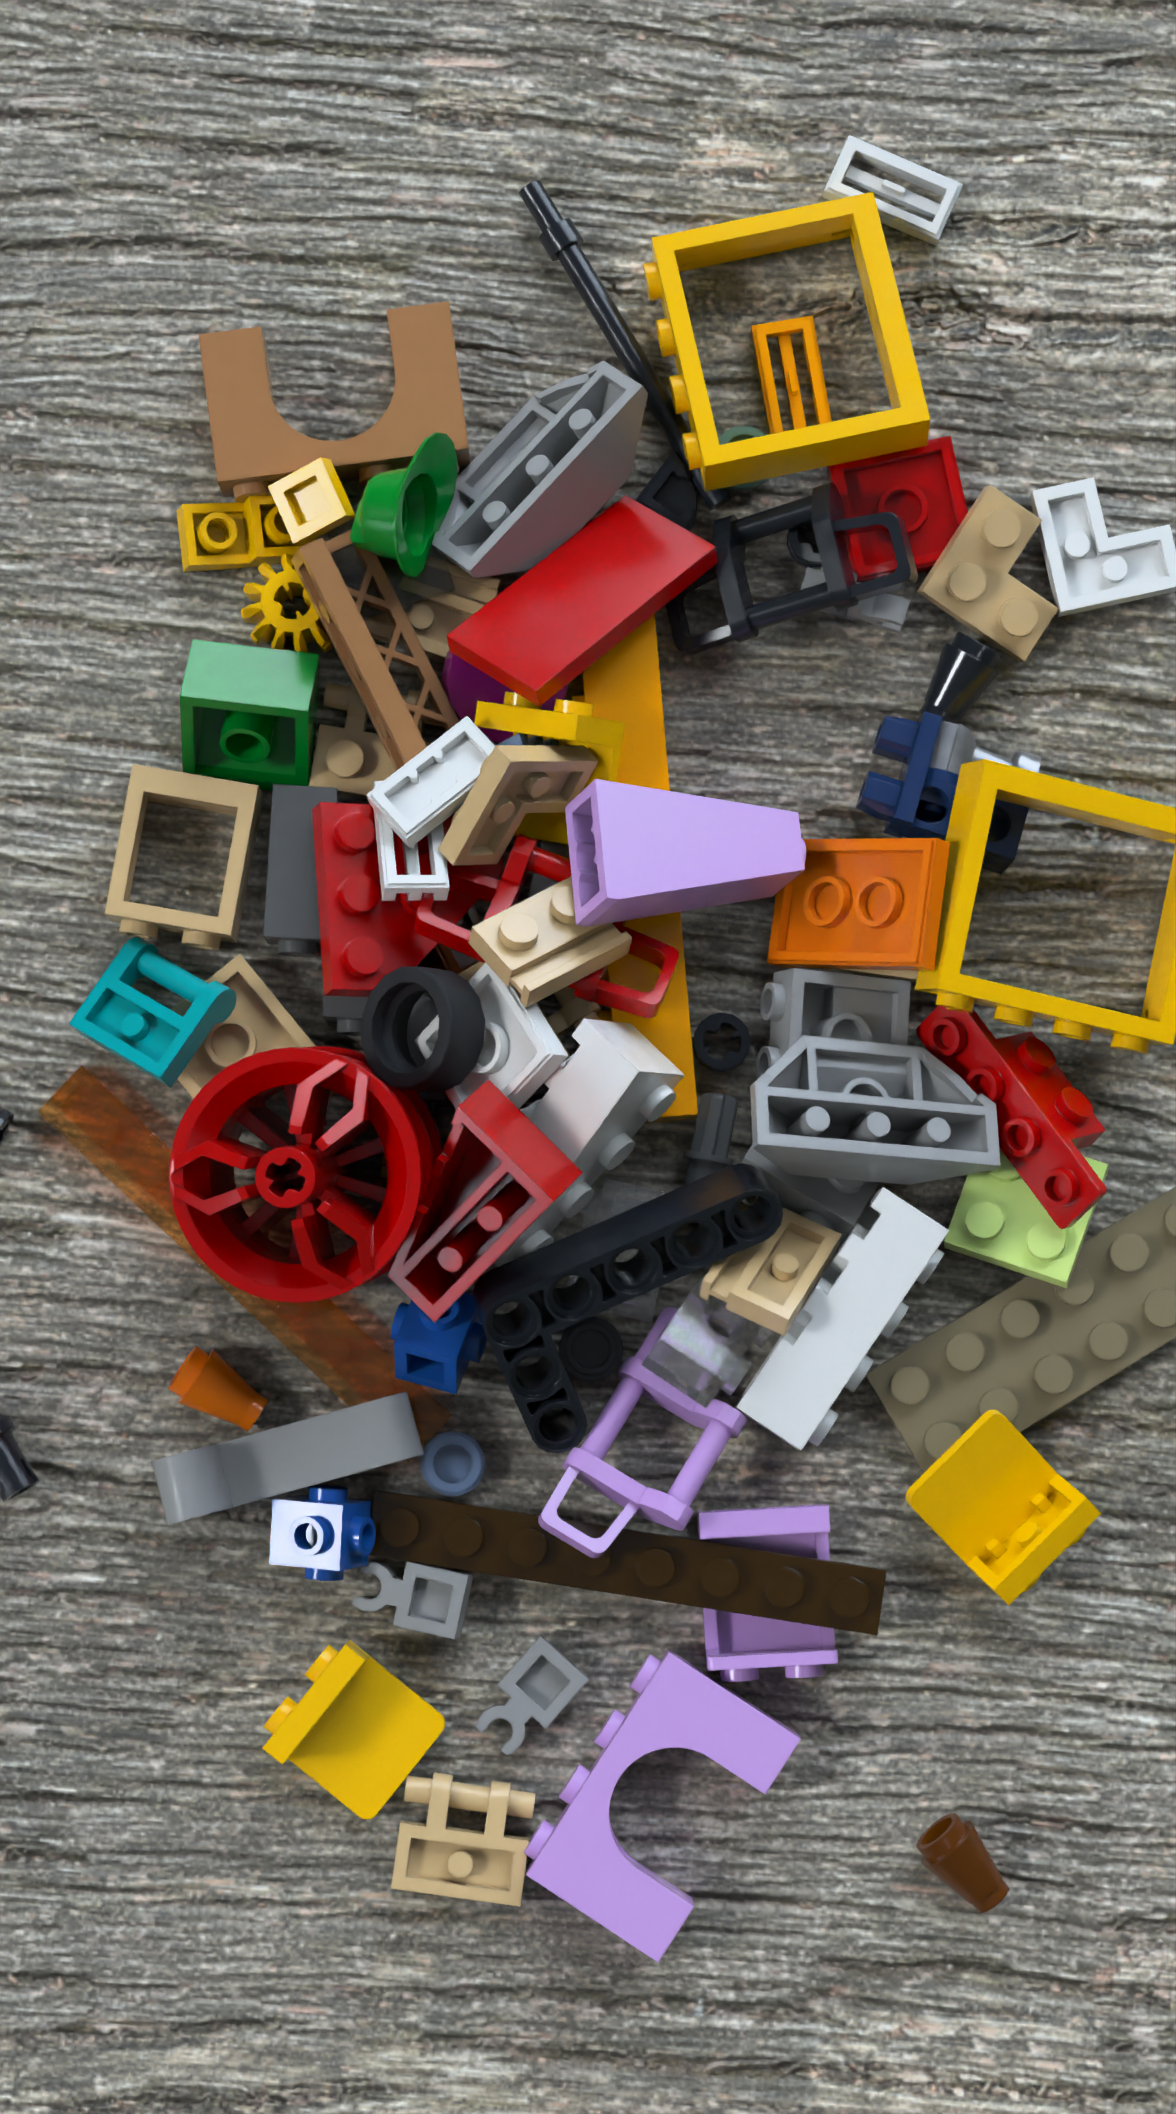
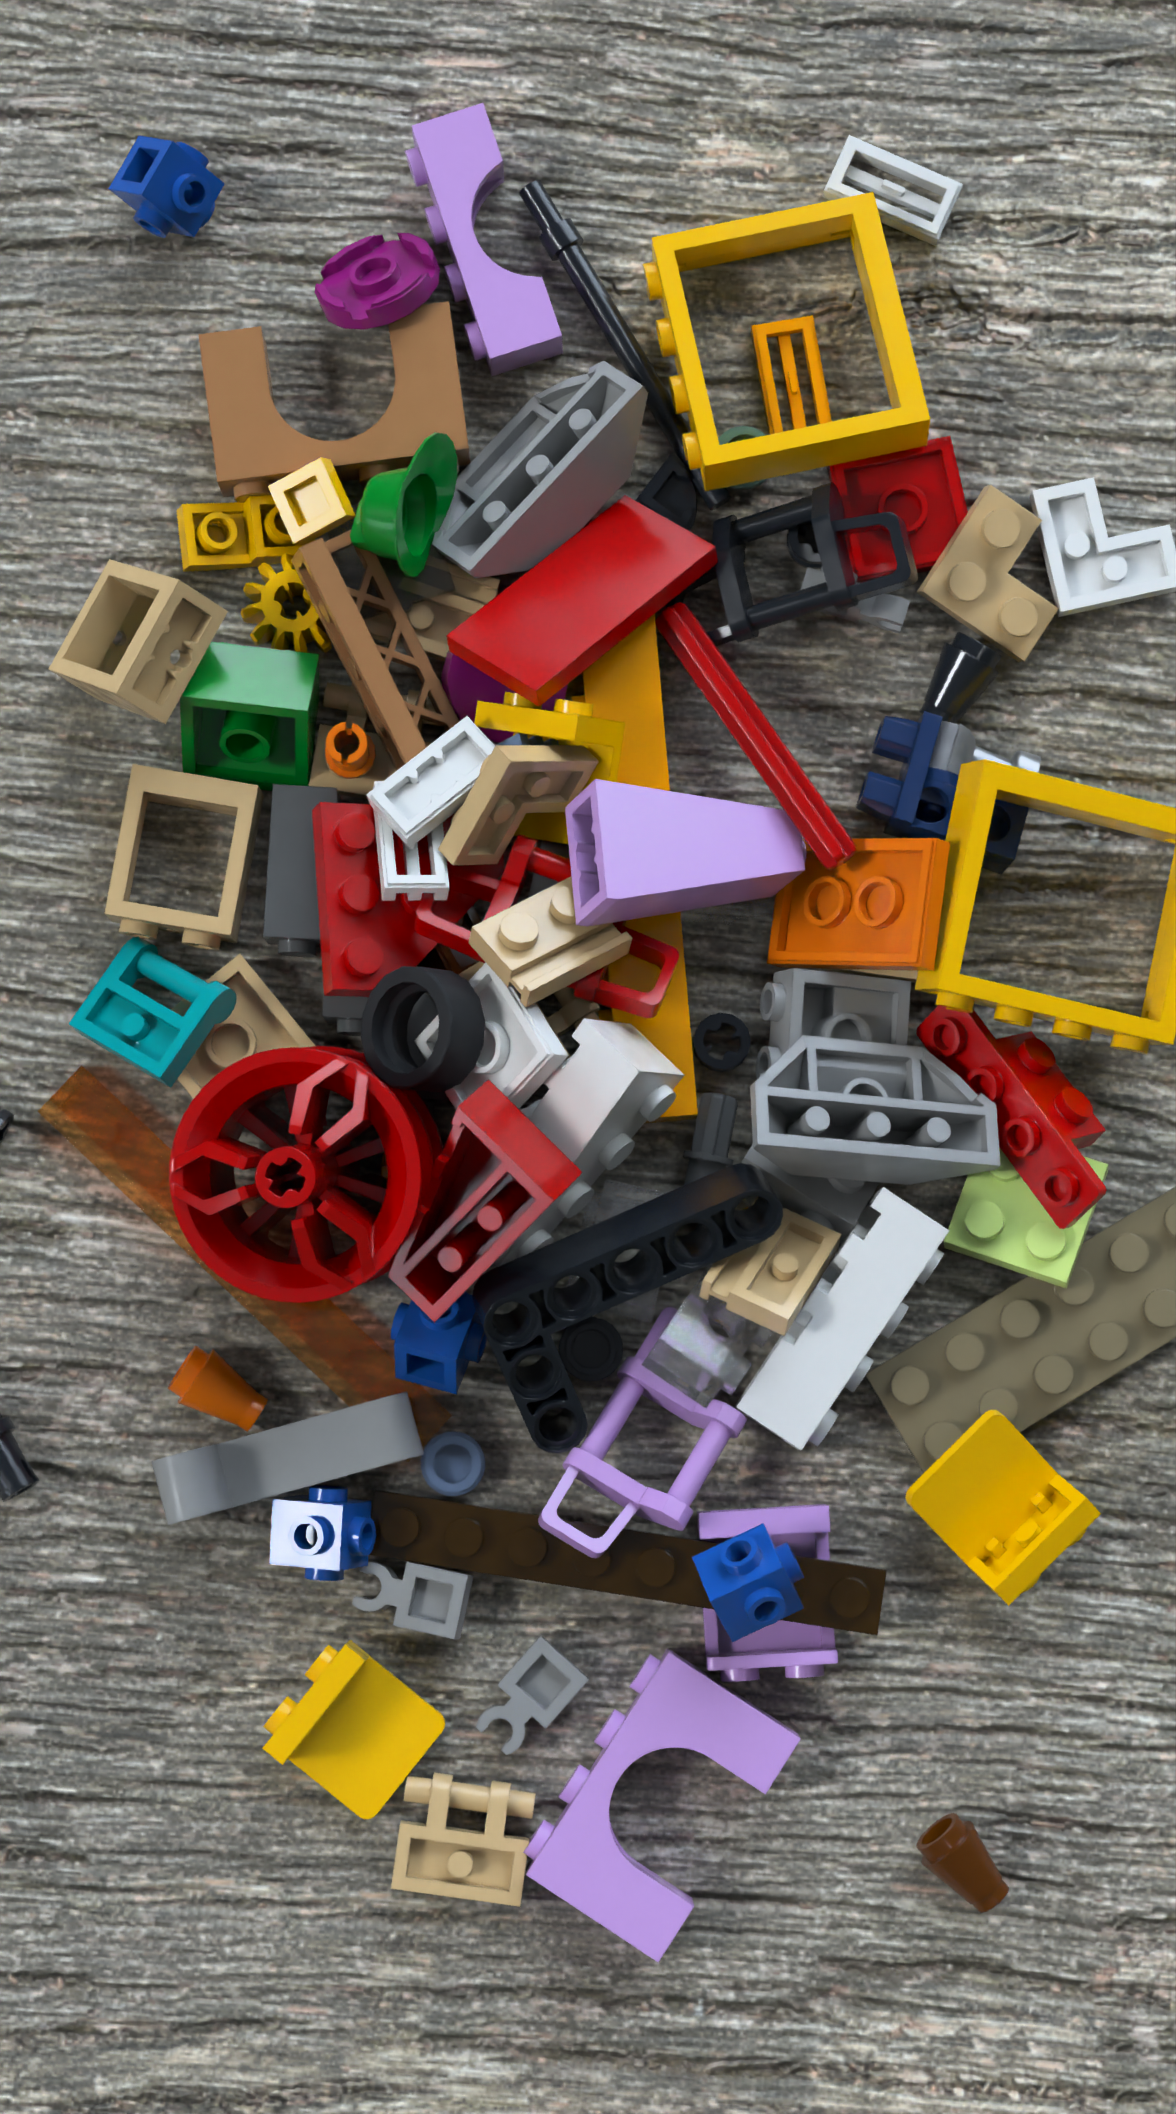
(154, 620): none -> tan window
(167, 186): none -> blue brick
(358, 762): none -> orange pin
(377, 281): none -> magenta tile
(508, 310): none -> lavender arch
(750, 1581): none -> blue brick
(755, 736): none -> red axle

